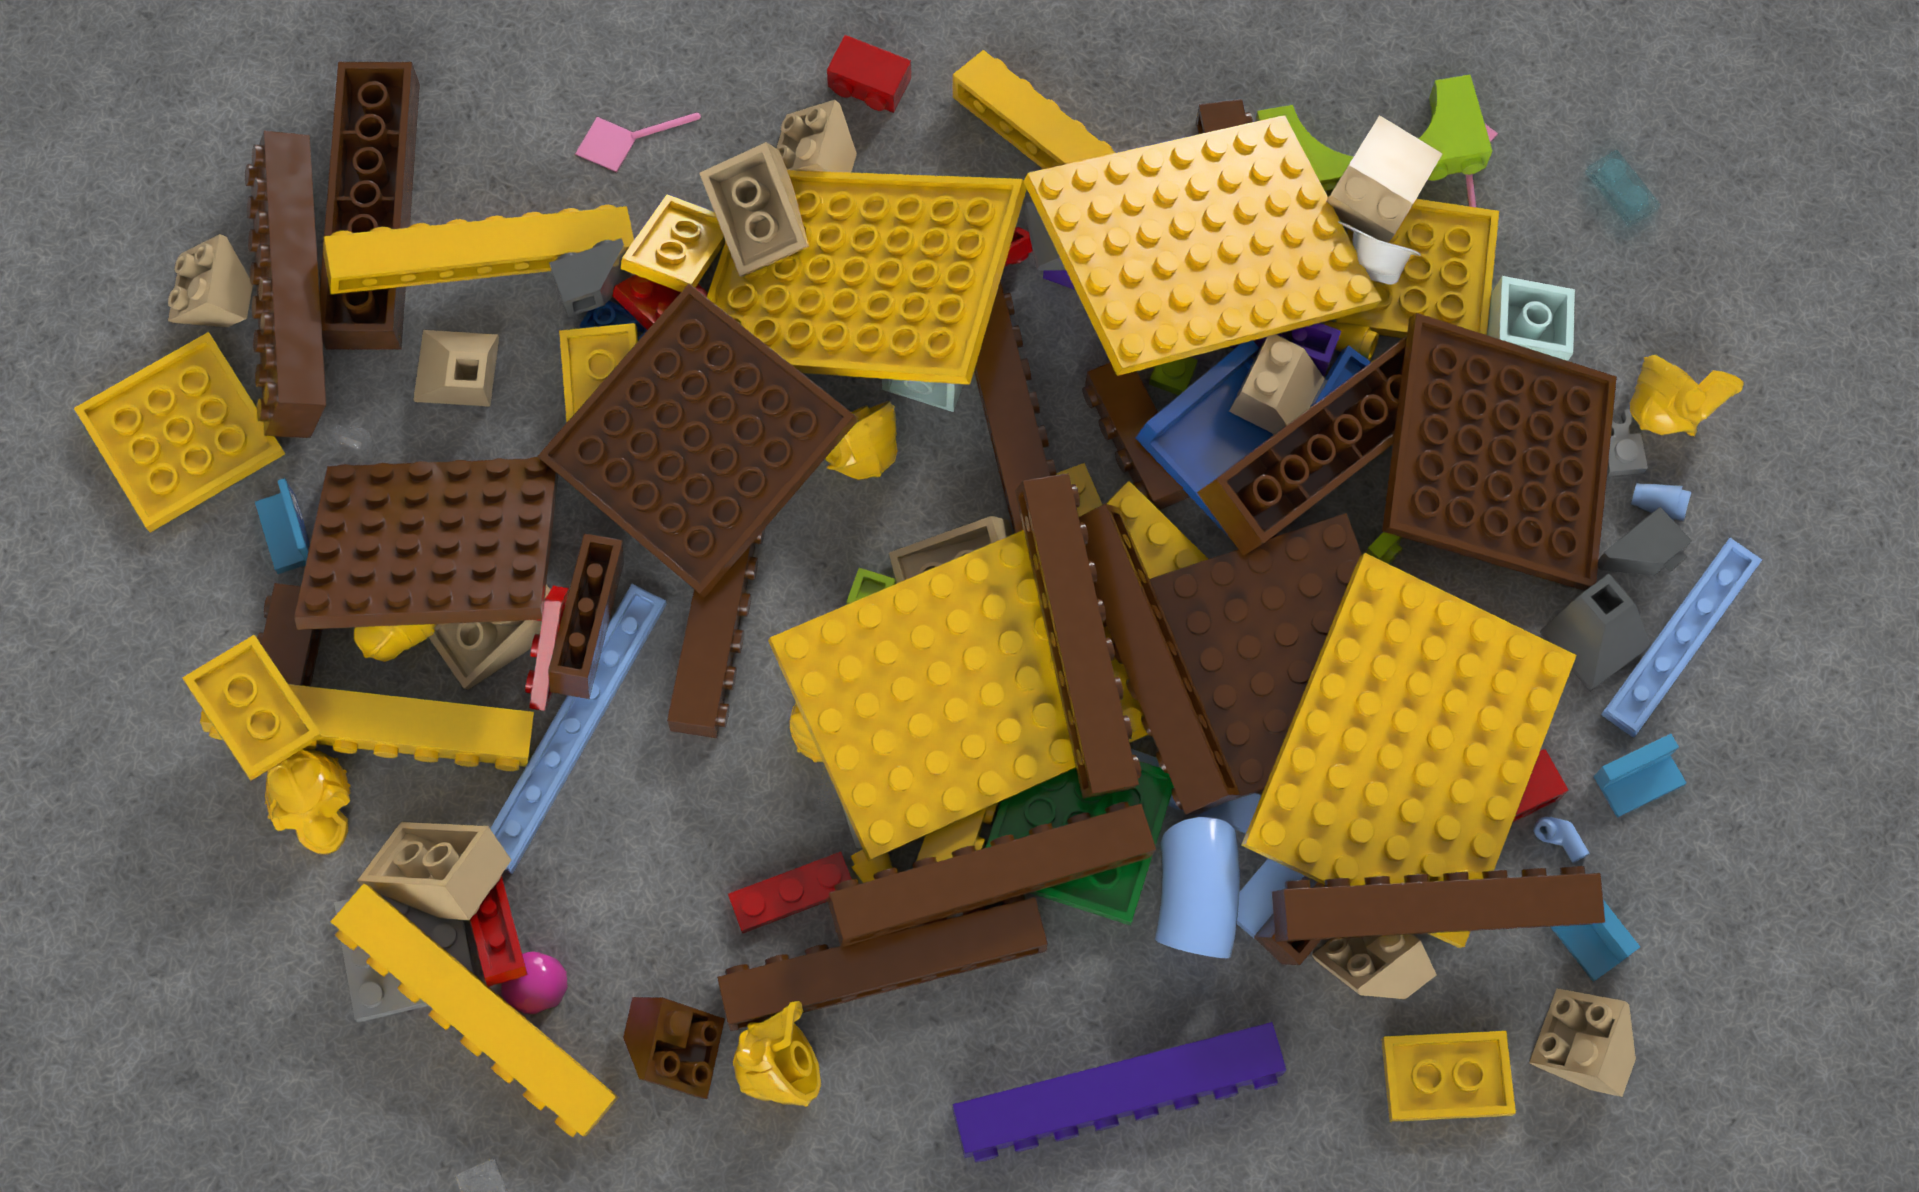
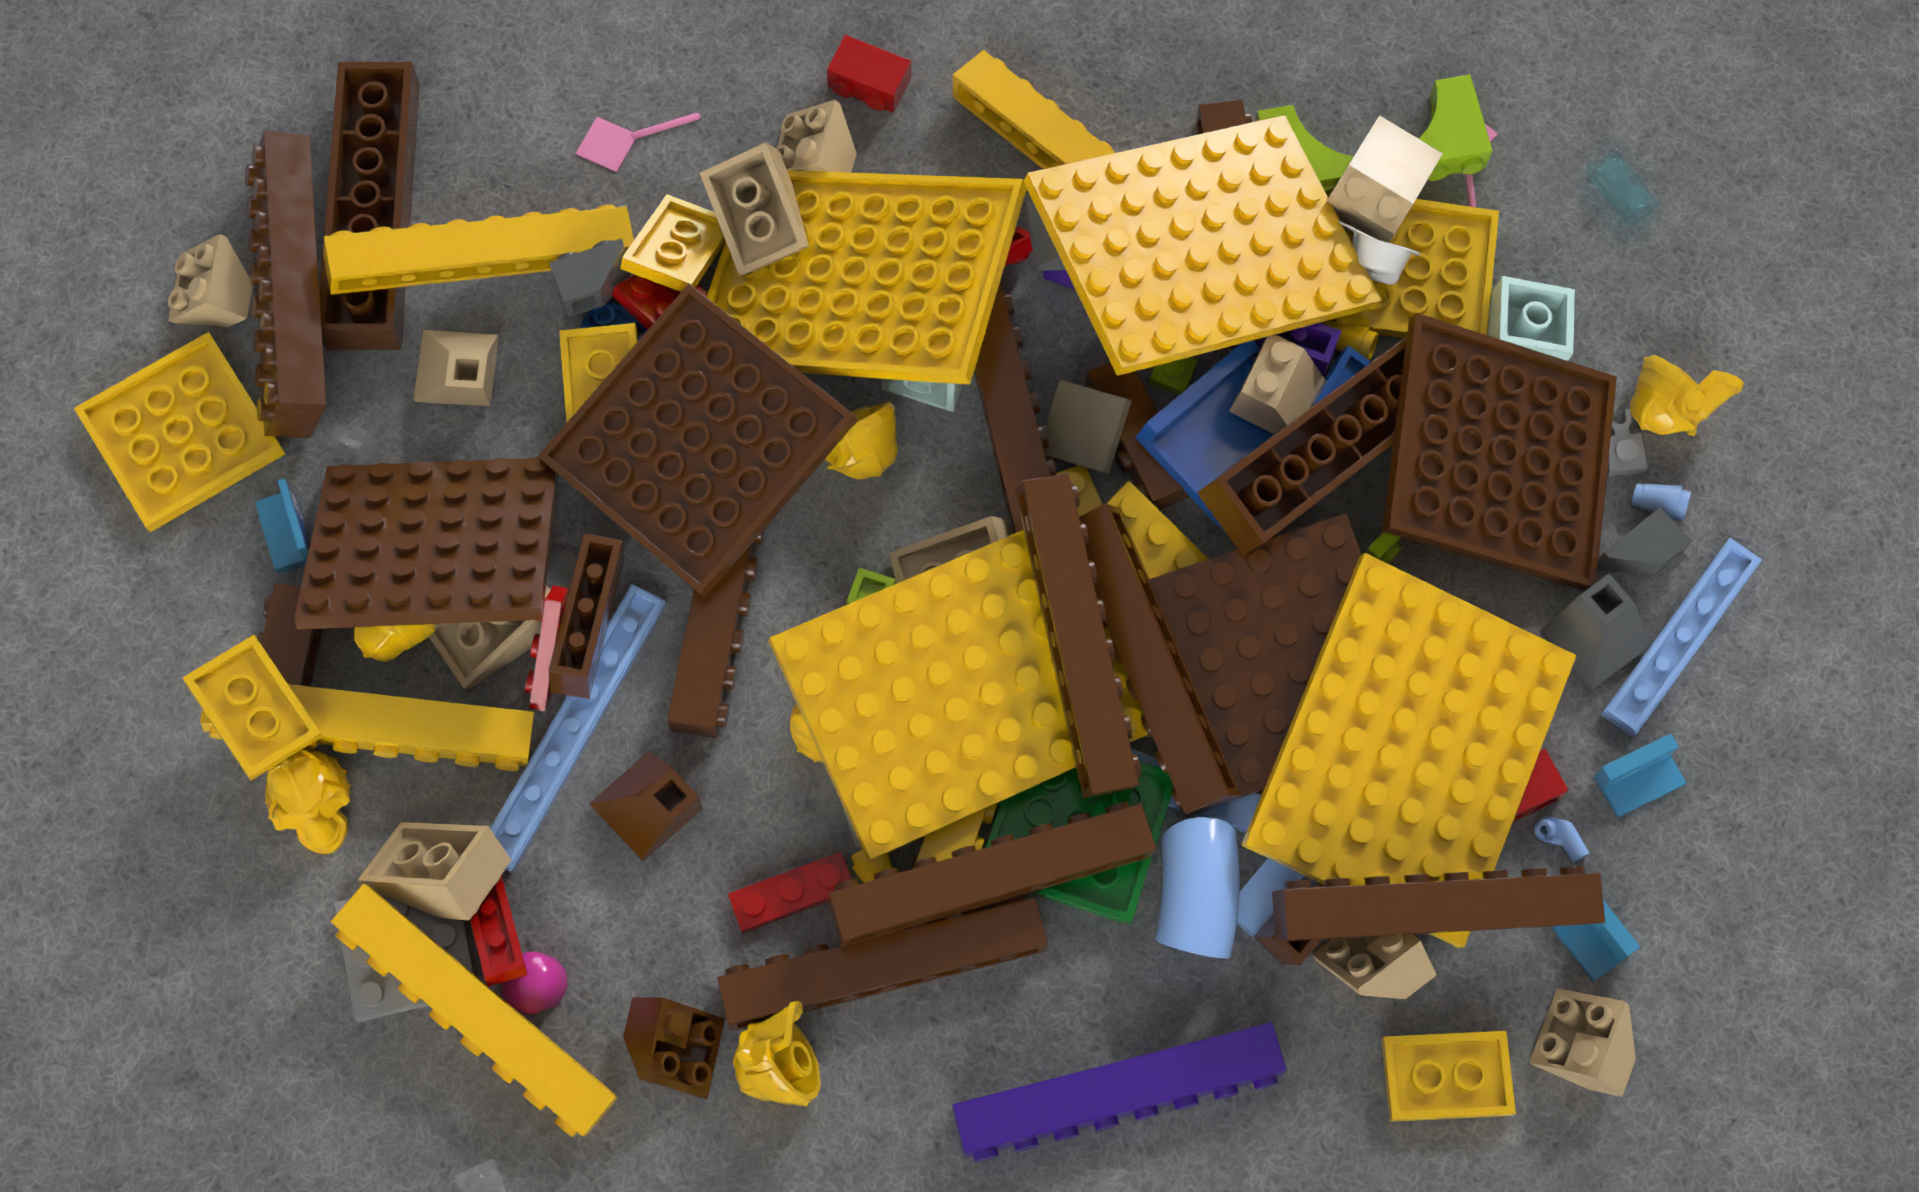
(647, 805): none -> reddish brown slope
(1085, 426): none -> dark tan tile

